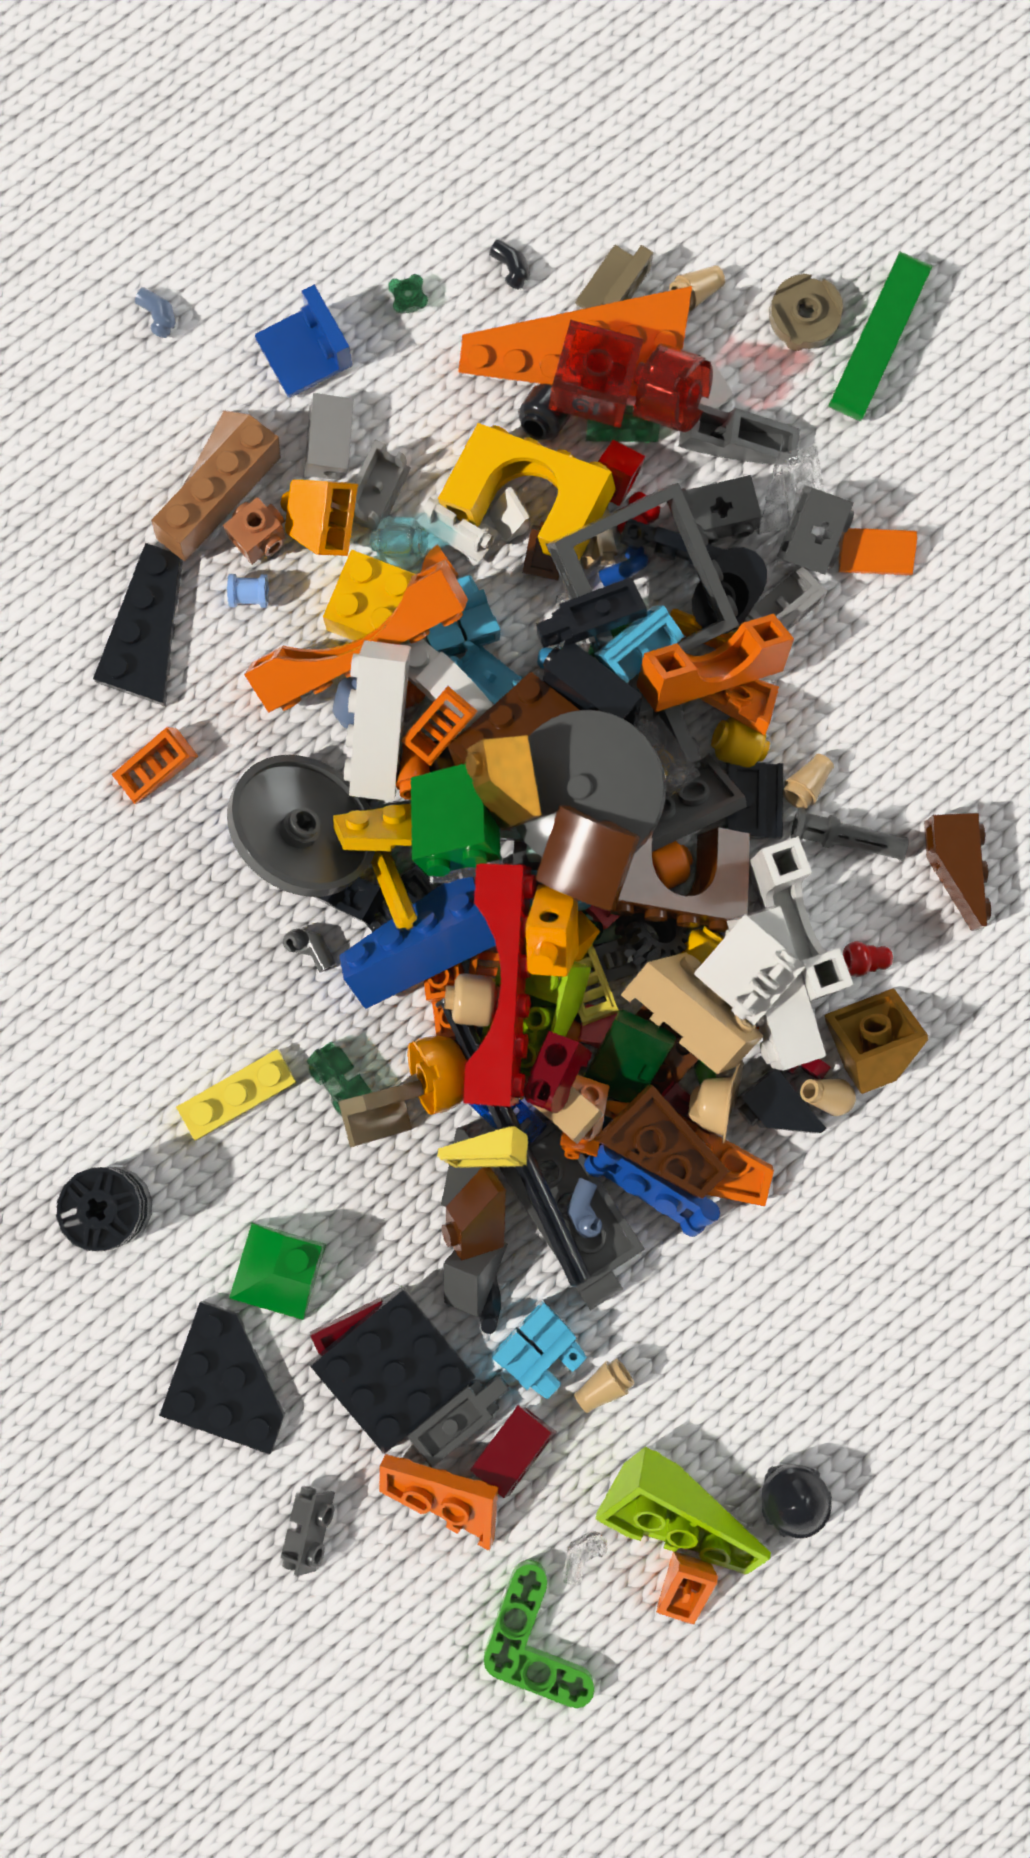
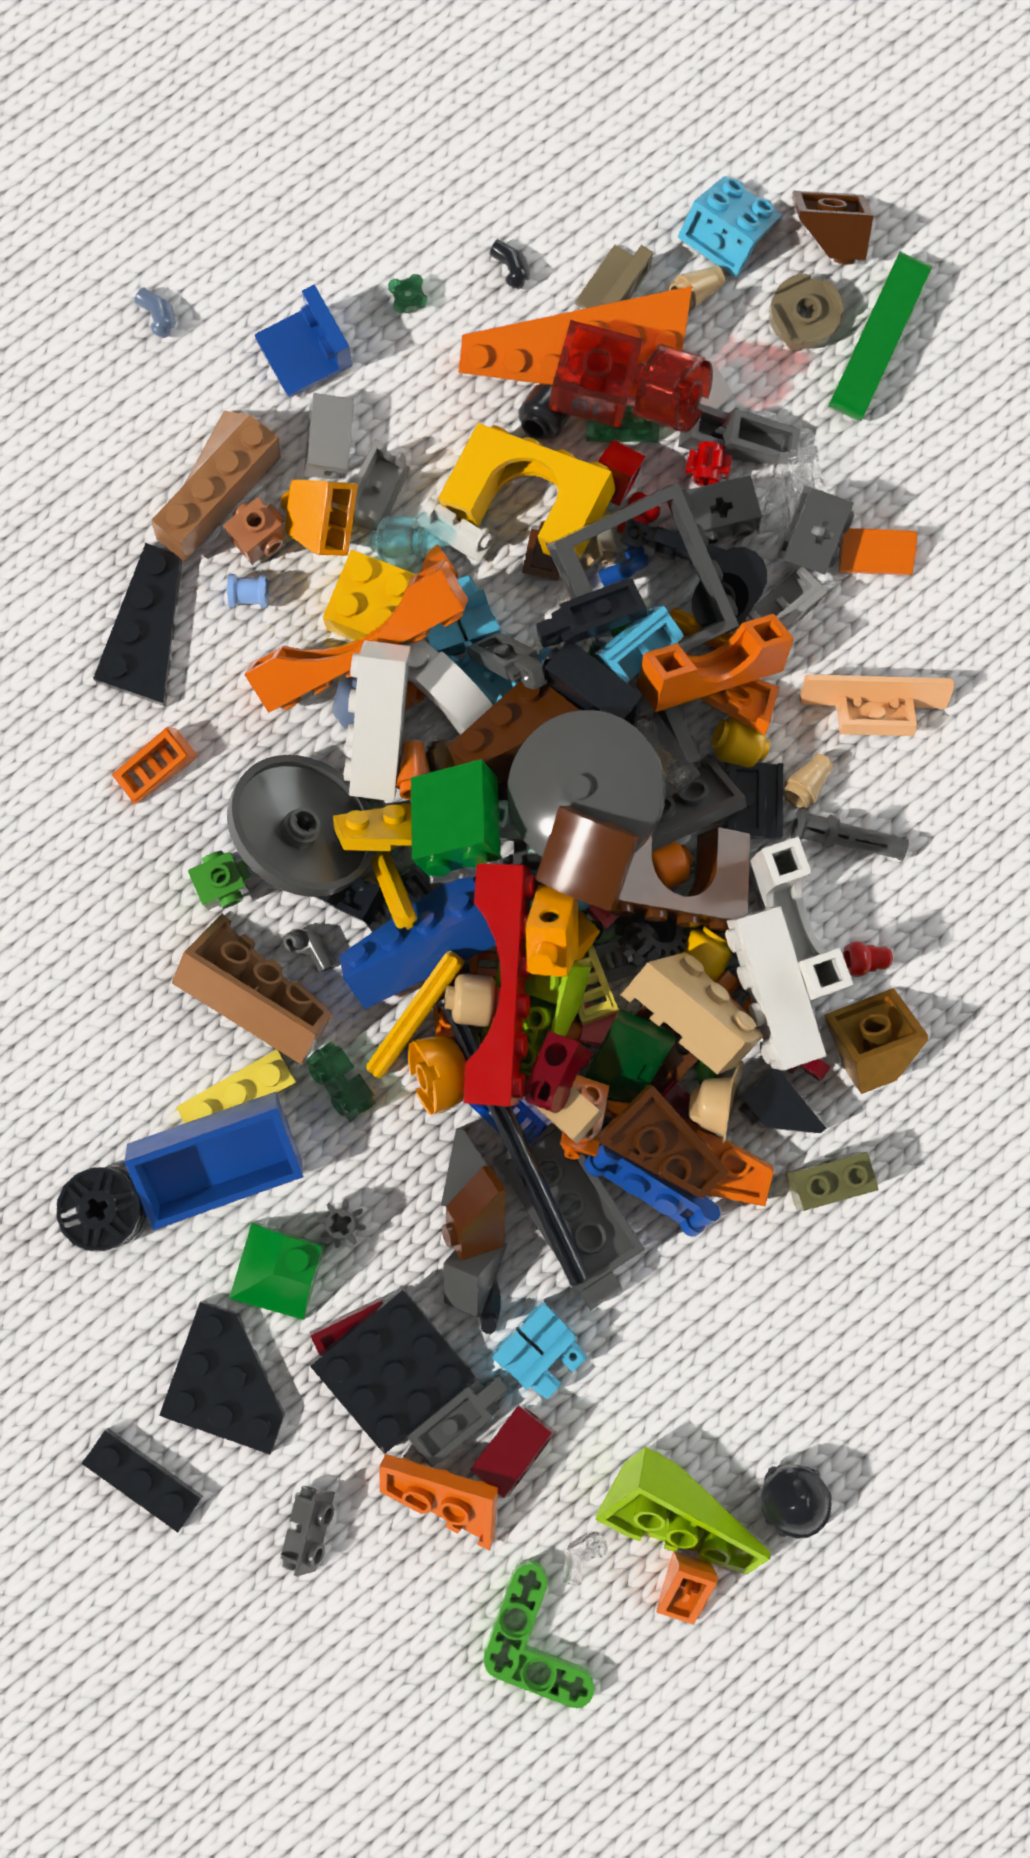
(142, 1479): none -> black plate
(207, 878): none -> bright green brick
(213, 1161): none -> blue piece
(251, 991): none -> medium nougat wedge
(331, 1220): none -> dark grey gear
(378, 1113): dark tan panel -> none
(415, 1014): none -> yellow axle
(421, 743): orange slope -> none
(494, 1149): light yellow slope -> none
(505, 779): pearl gold slope -> none
(508, 659): none -> dark grey hinge
(510, 515): white slope -> none
(580, 1211): sand blue arm -> none
(605, 1385): tan cone -> none
(708, 463): none -> red gear
(728, 224): none -> medium azure bracket
(749, 970): white hinge -> none
(829, 1095): tan cone -> none
(831, 1181): none -> olive brick
(837, 222): none -> reddish brown slope
(876, 702): none -> light nougat bracket
(956, 857): reddish brown slope -> none

